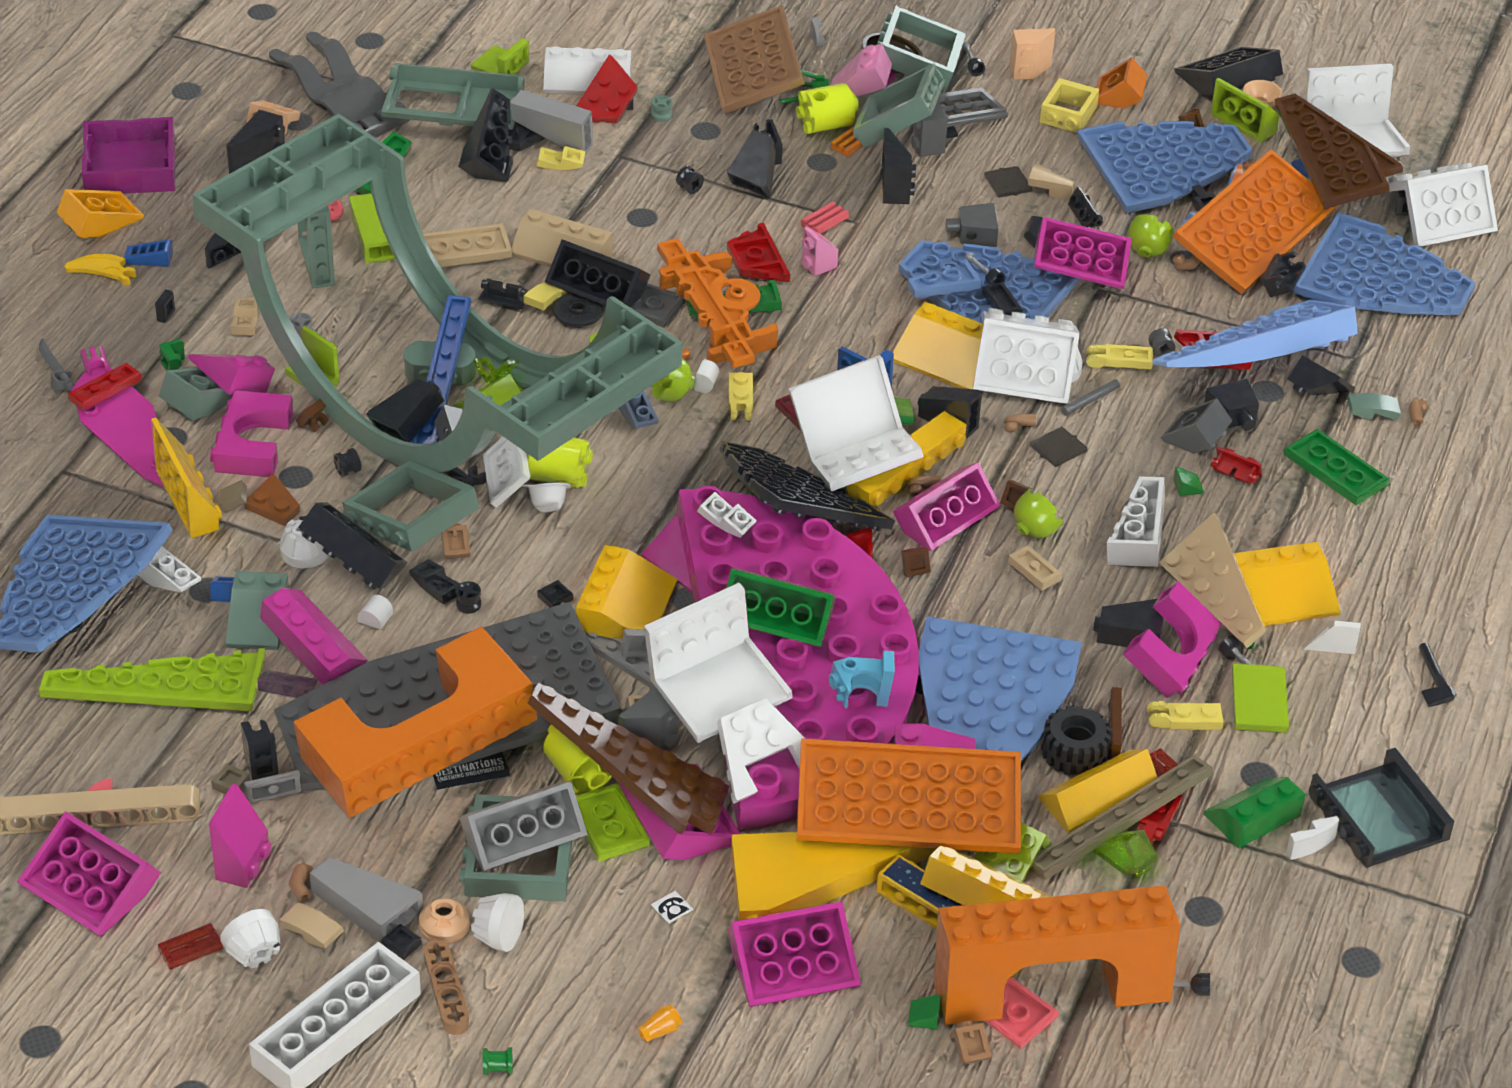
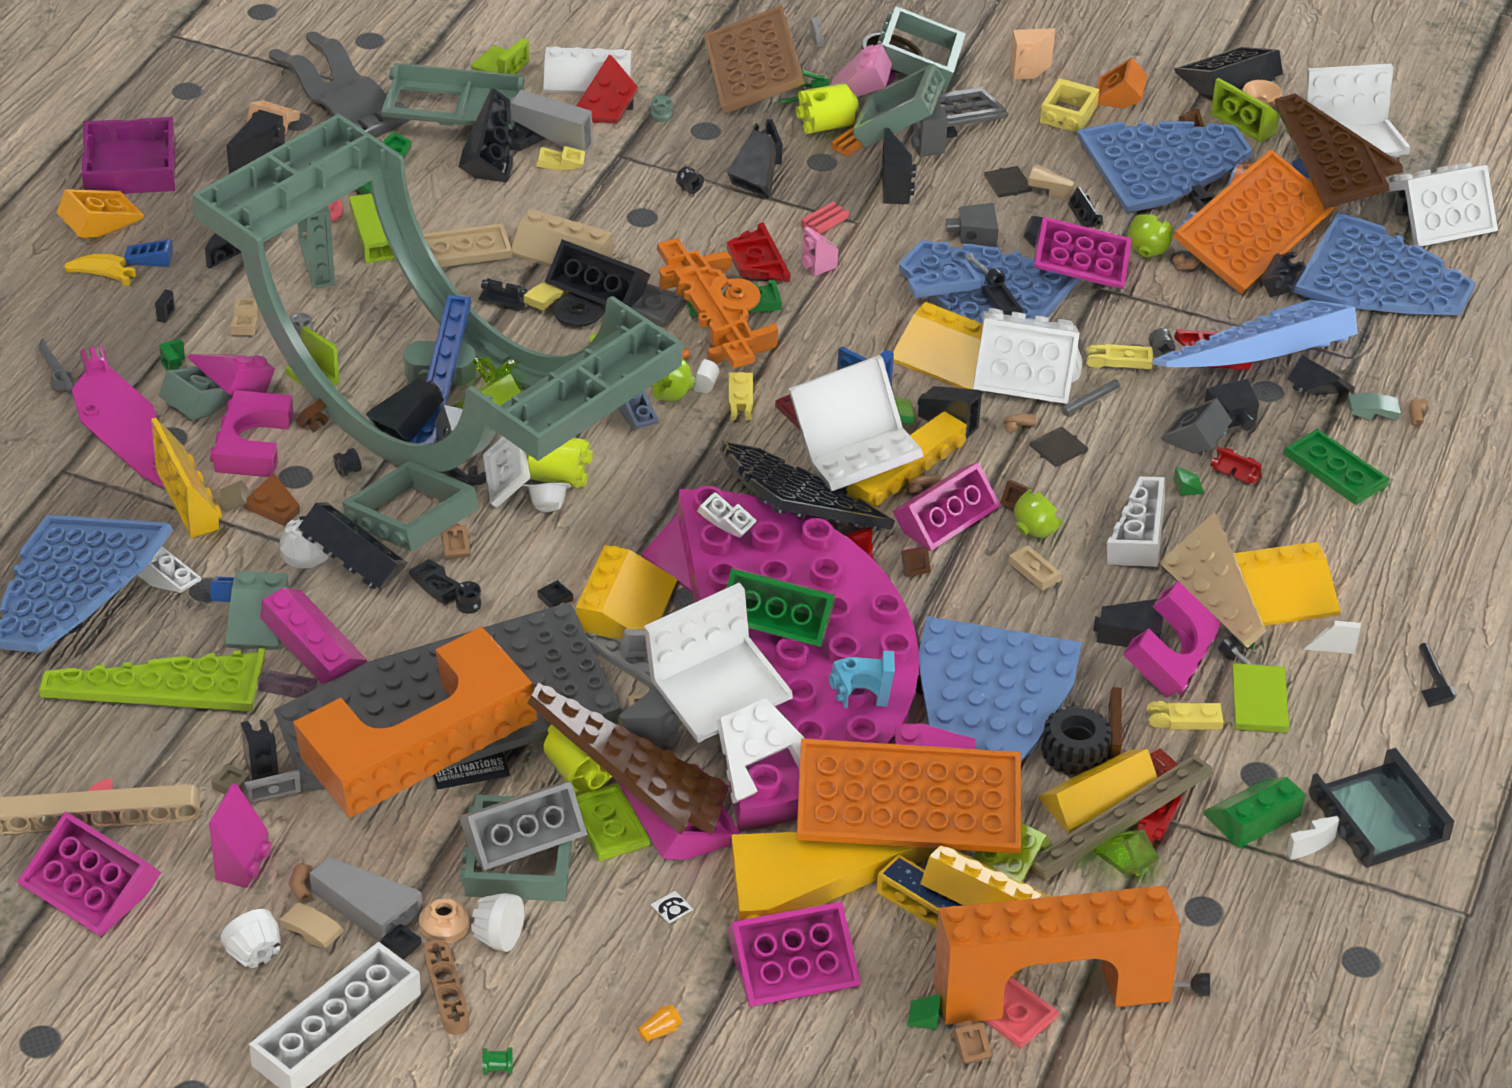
(104, 386): red tile -> none
(192, 949): clear red tile -> none
(376, 612): white brick -> none
(975, 63): black hinge -> none

